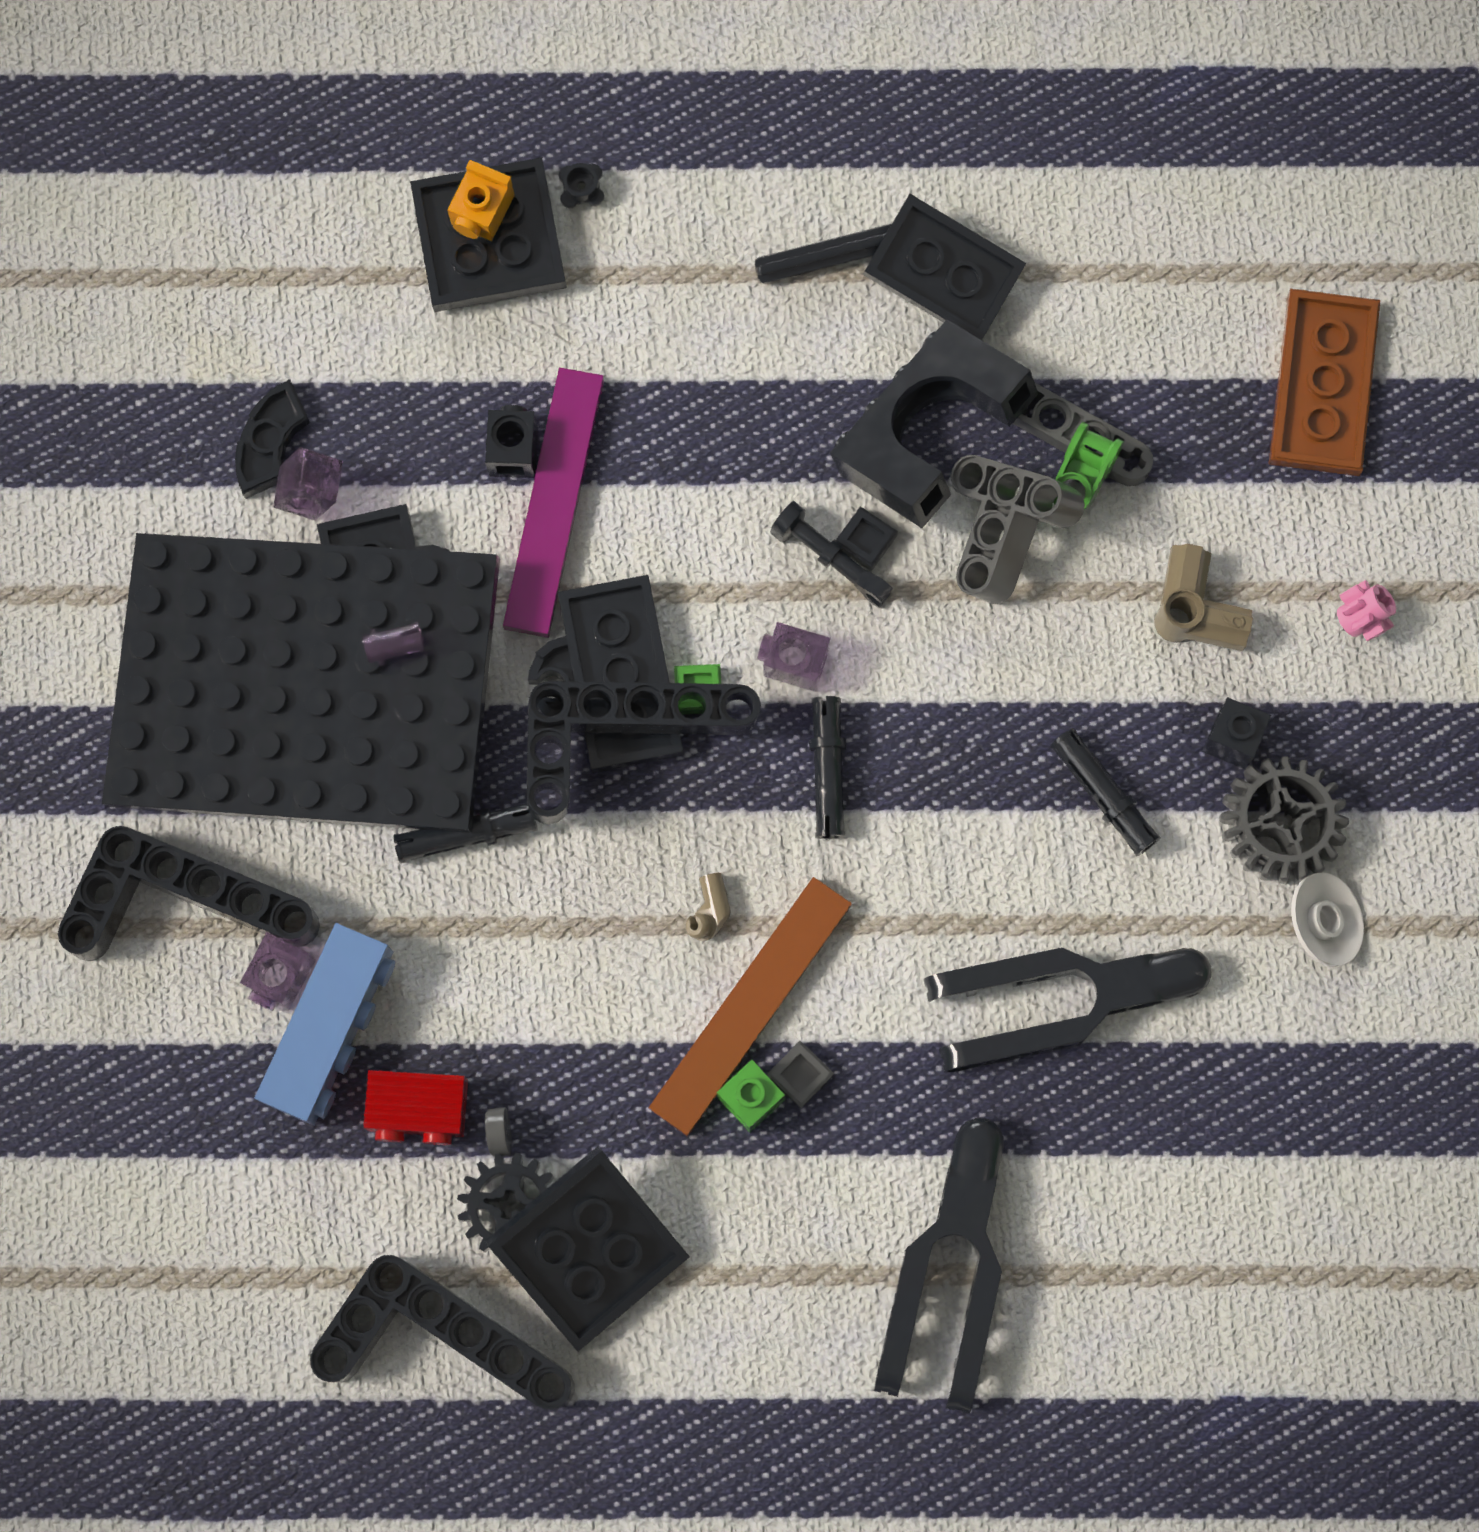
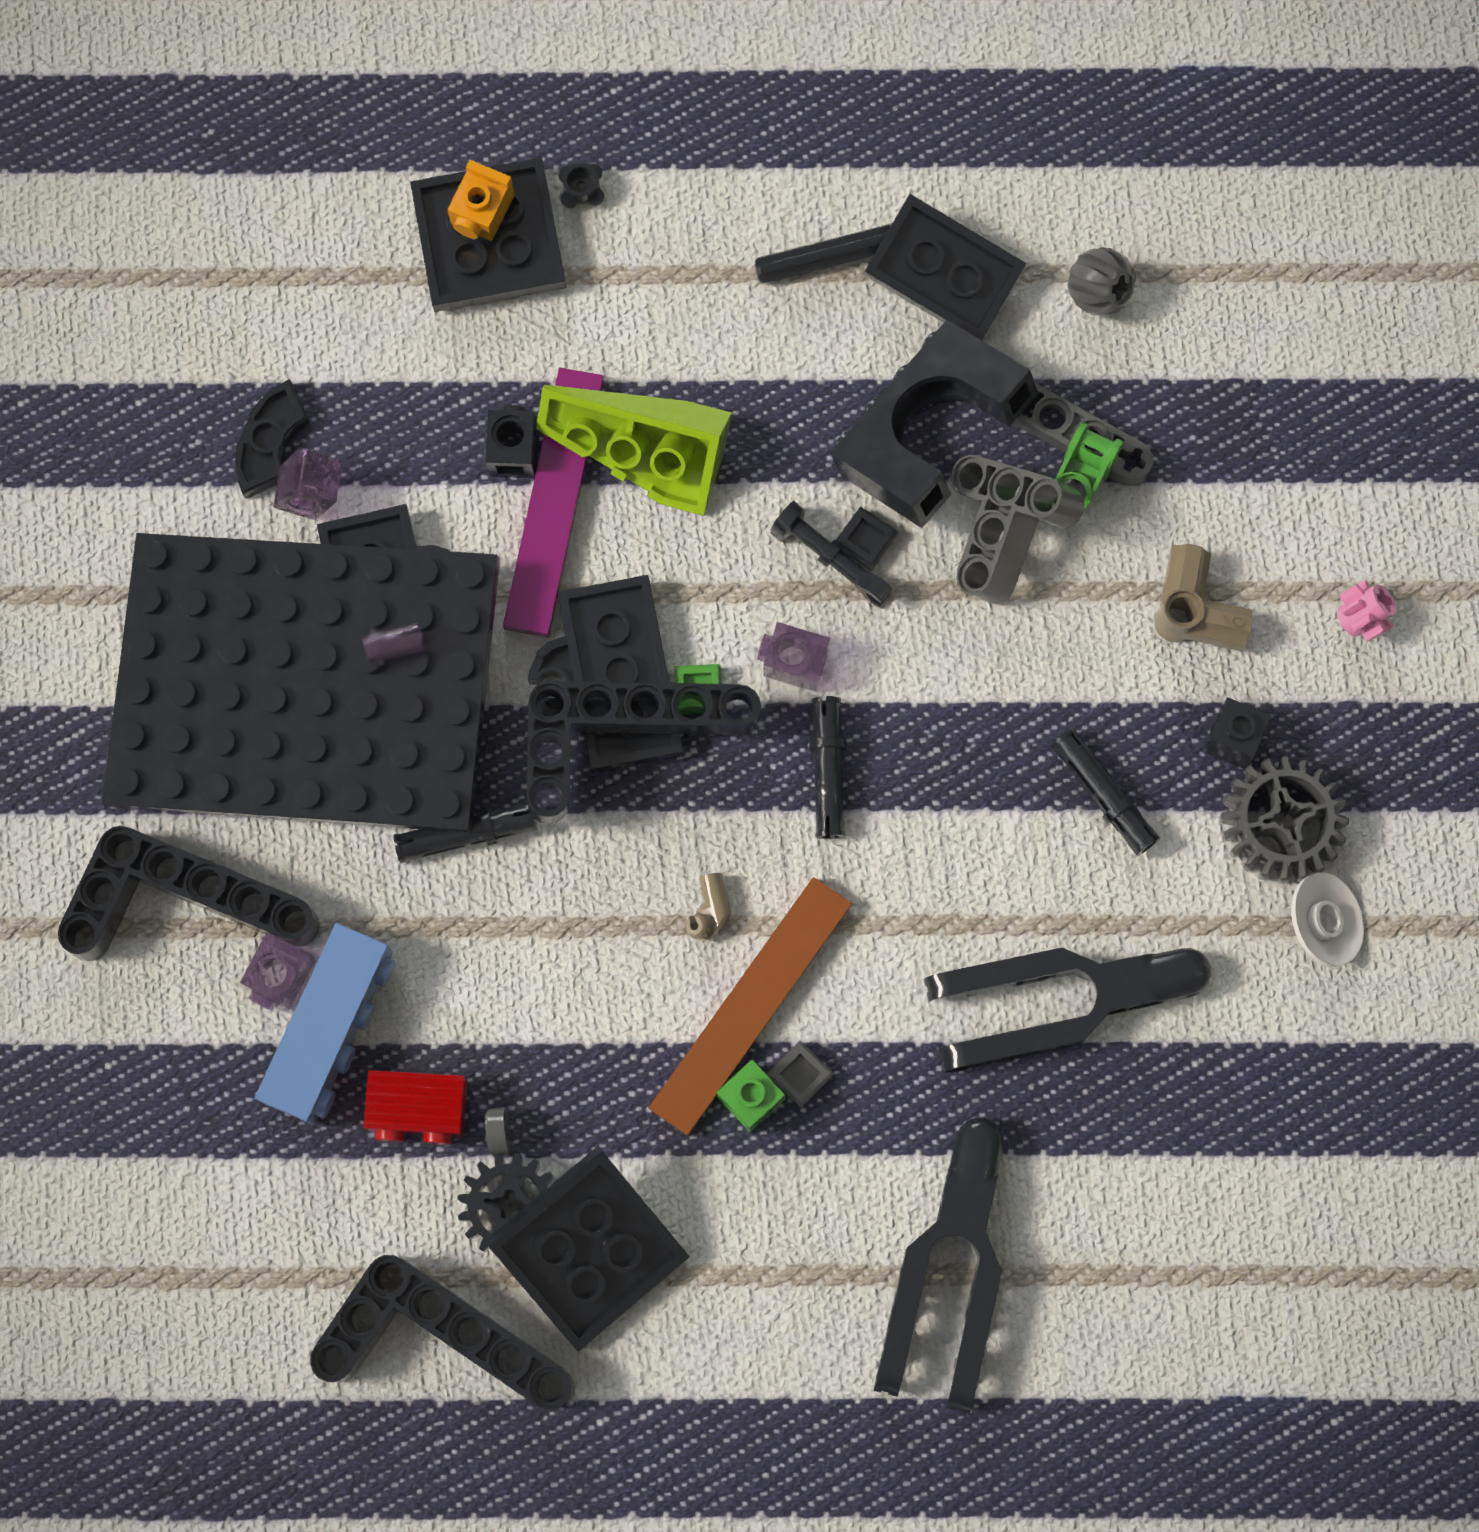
(652, 441): none -> lime wedge
(1101, 281): none -> dark grey piece
(1324, 382): dark orange tile -> none

